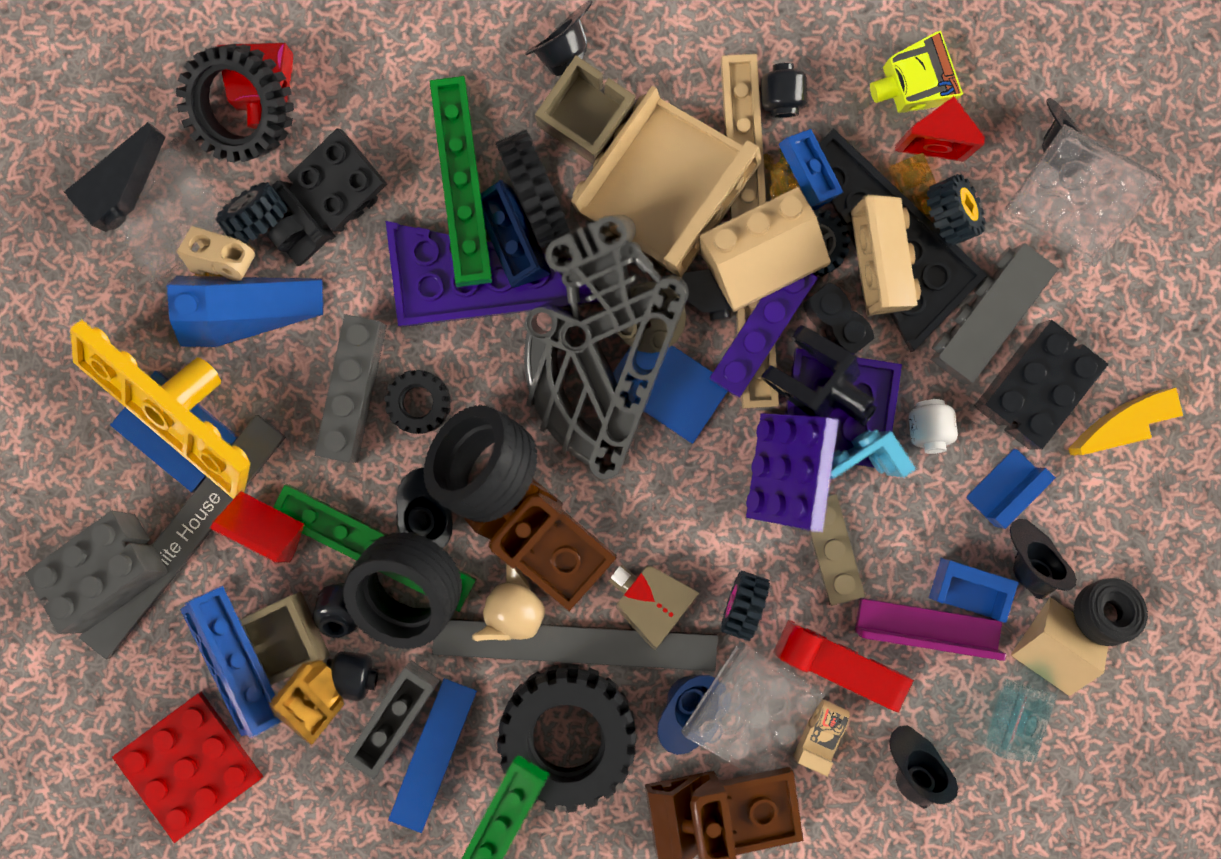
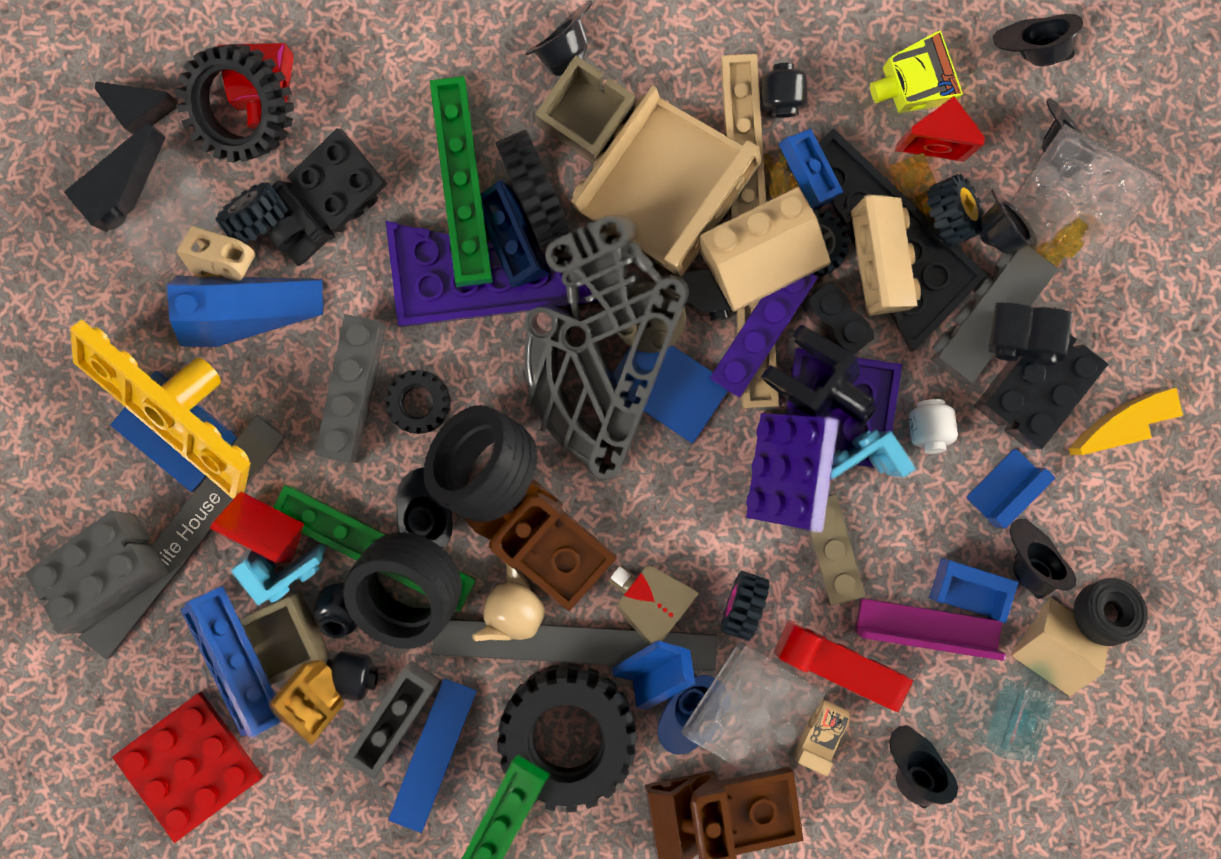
(135, 105): none -> black slope
(261, 581): none -> medium azure bracket
(657, 673): none -> blue panel
(1006, 227): none -> black piece
(1030, 333): none -> black brick
(1041, 39): none -> black piece
(1065, 243): none -> clear yellow plate

